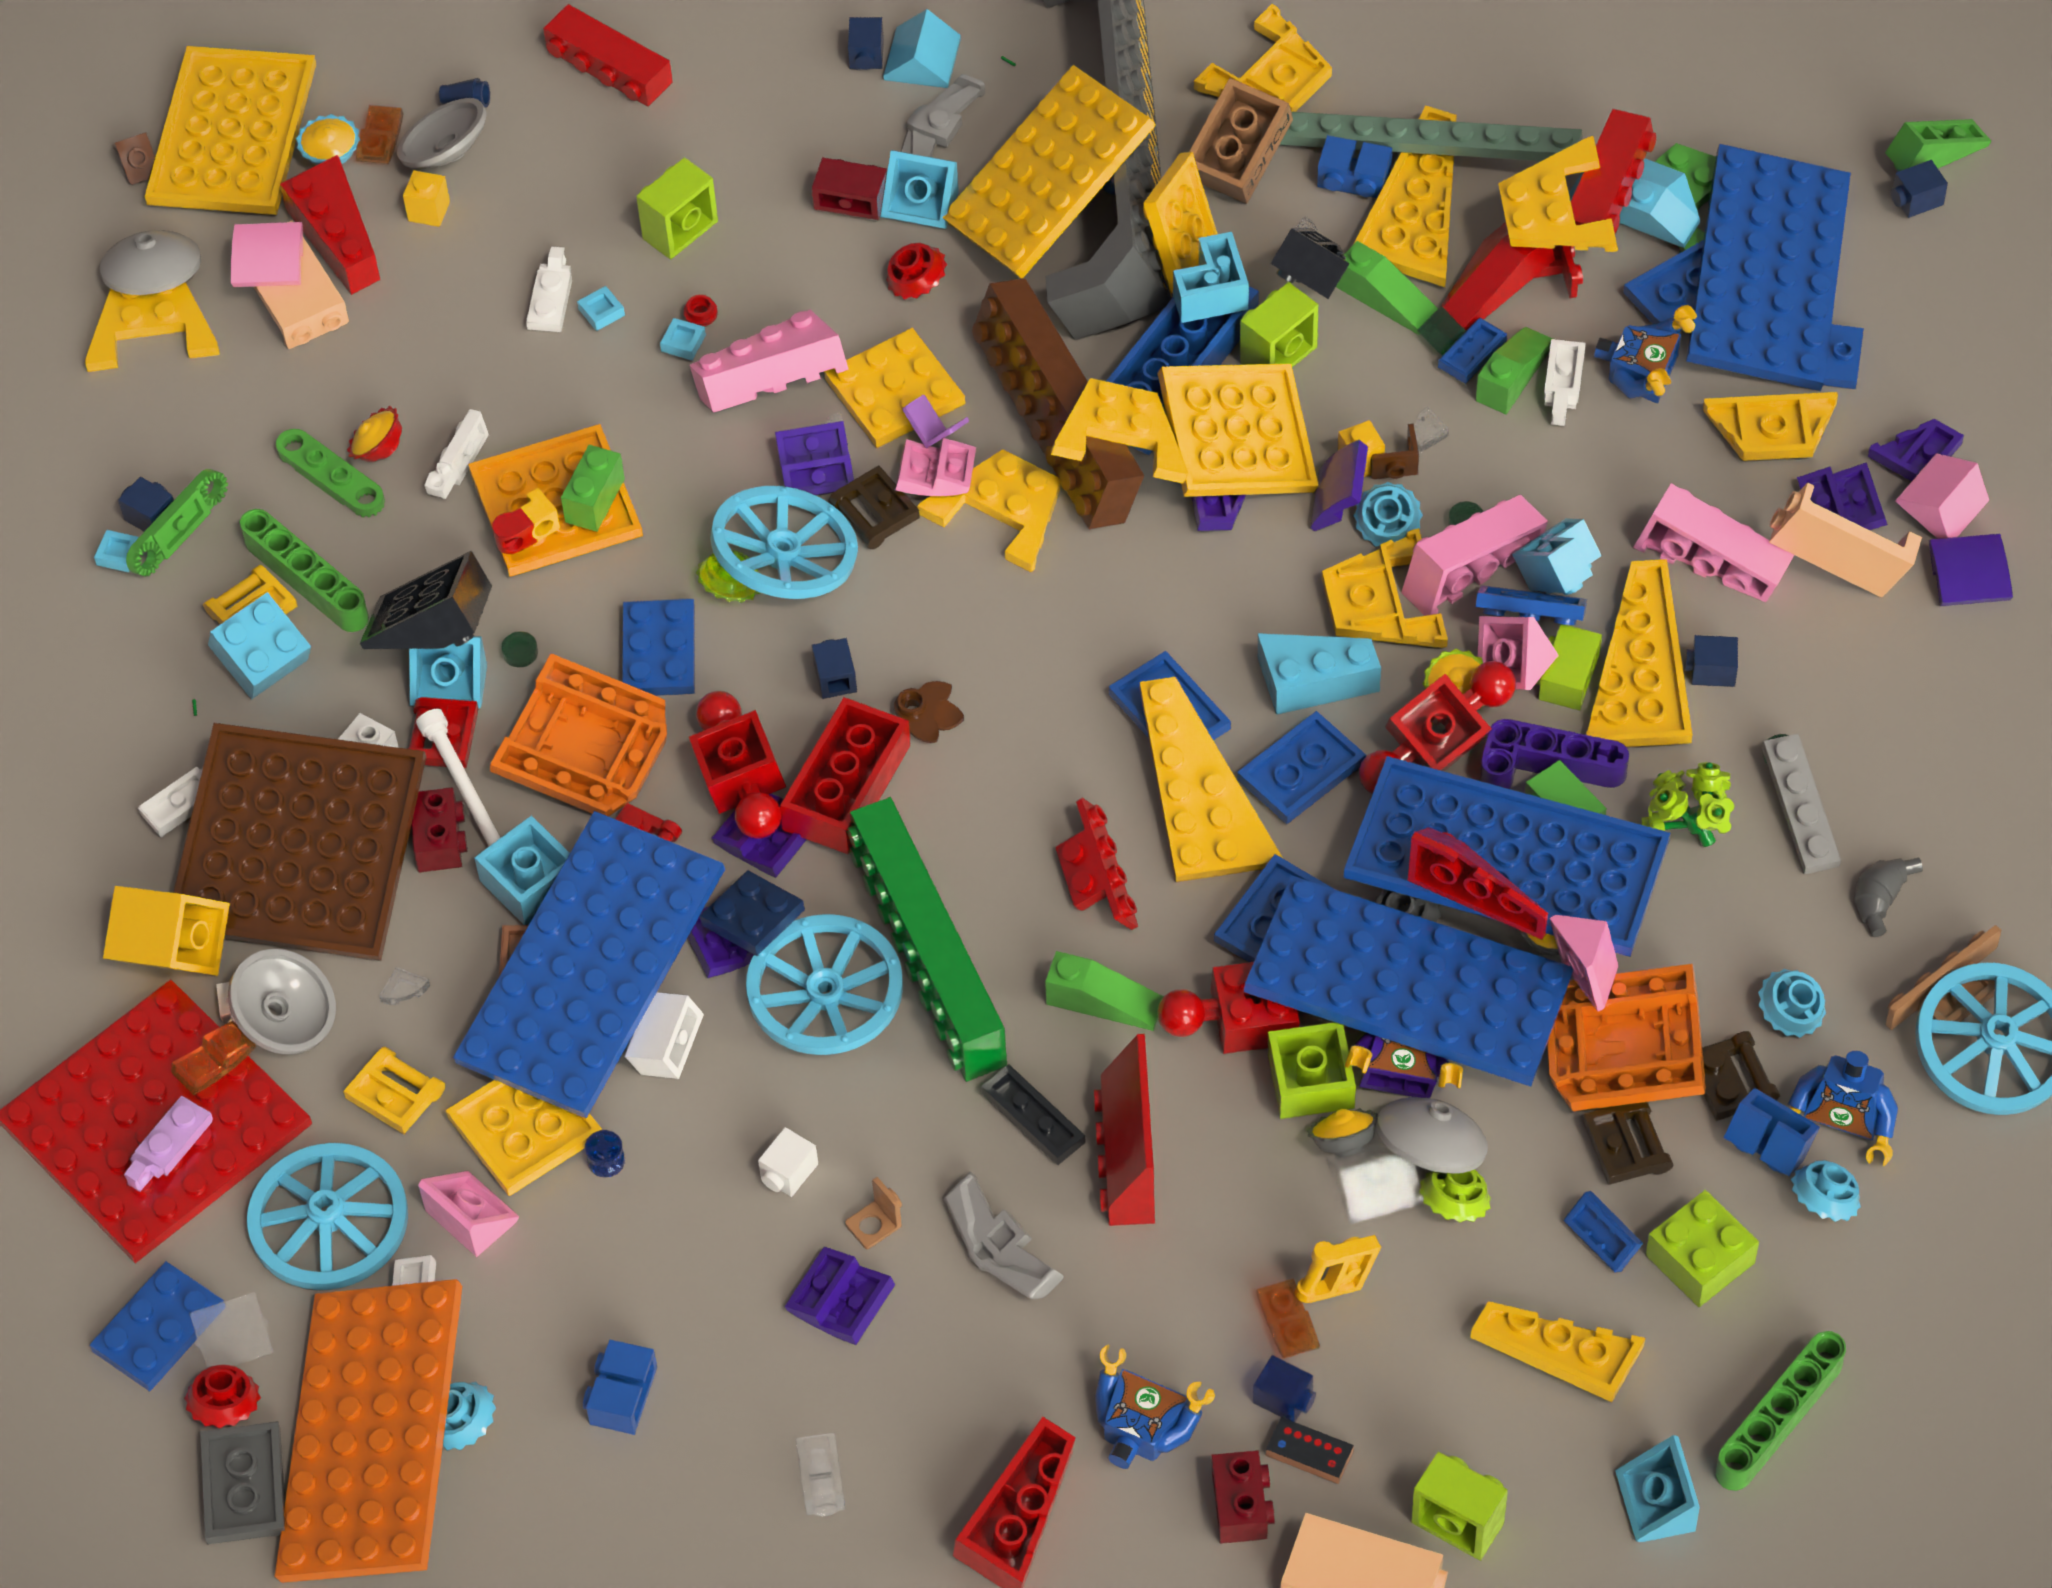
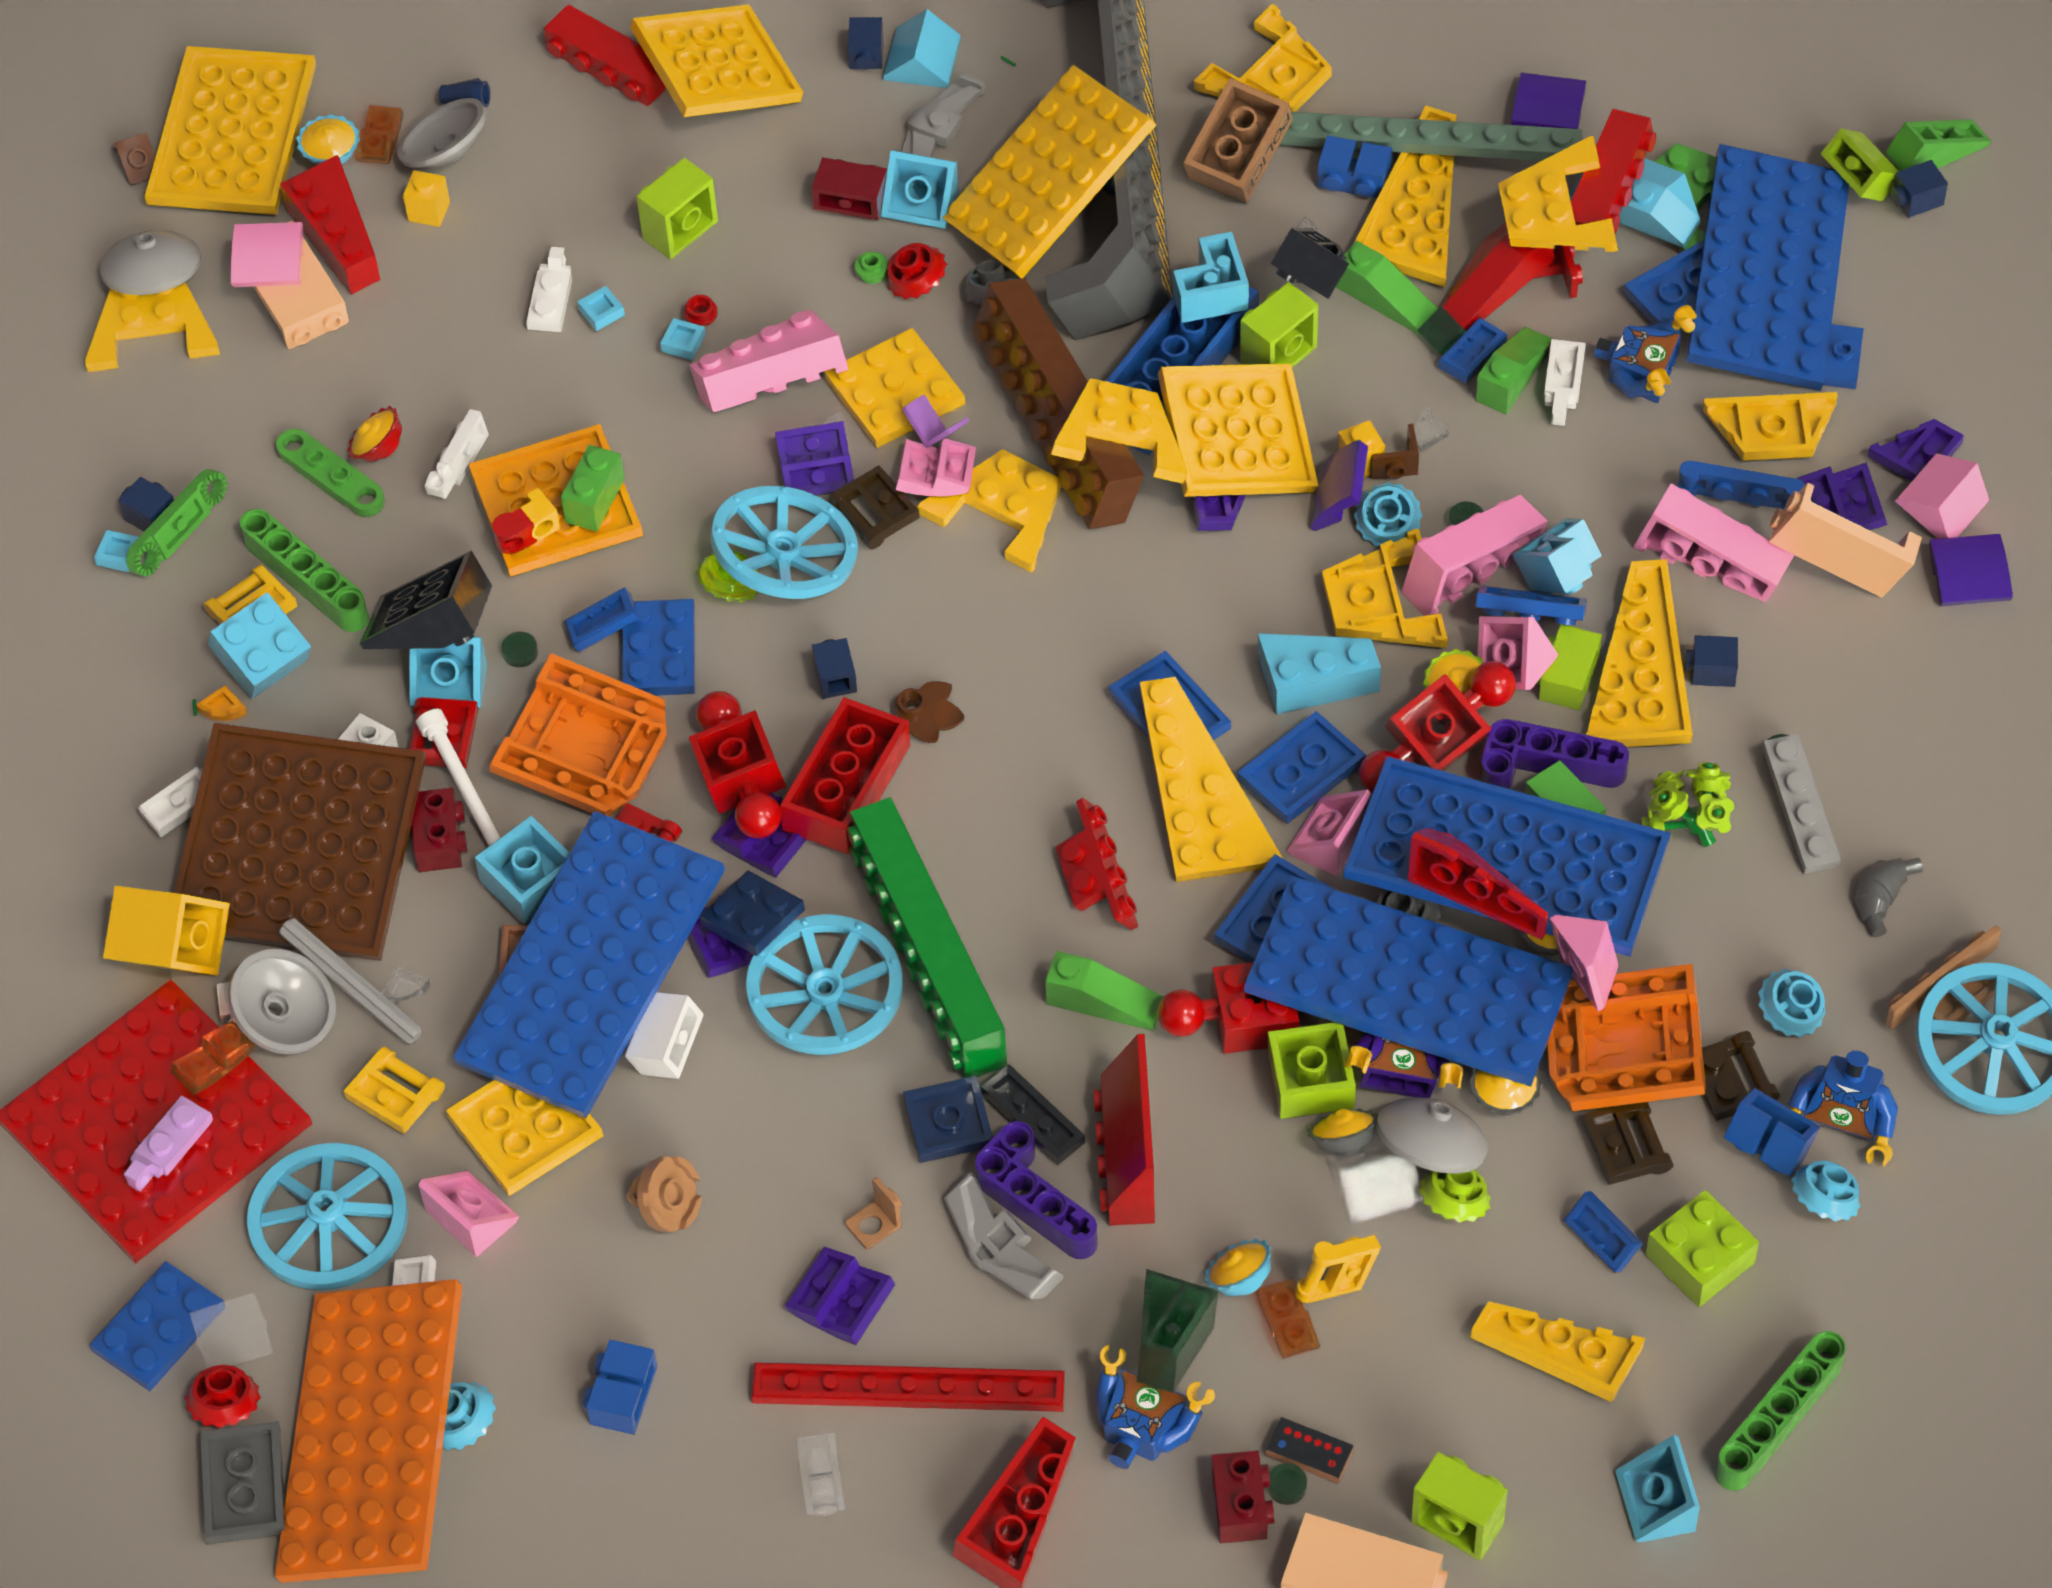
(222, 706): none -> light orange tile
(350, 981): none -> light grey axle
(601, 619): none -> blue plate
(604, 1144): clear blue wheel -> none
(666, 1194): none -> medium nougat tile
(716, 60): none -> yellow plate
(787, 1162): white brick -> none
(868, 273): none -> bright green plate
(908, 1387): none -> red tile
(948, 1118): none -> dark blue plate
(980, 277): none -> dark grey piece
(1070, 1230): none -> dark purple beam
(1173, 1328): none -> clear green wedge
(1179, 216): yellow plate -> none
(1240, 1268): none -> piece
(1284, 1389): clear blue brick -> none
(1287, 1484): none -> clear green tile
(1331, 831): none -> bright pink slope
(1503, 1095): none -> yellow piece
(1548, 101): none -> dark purple slope
(1737, 484): none -> blue plate
(1860, 164): none -> lime brick

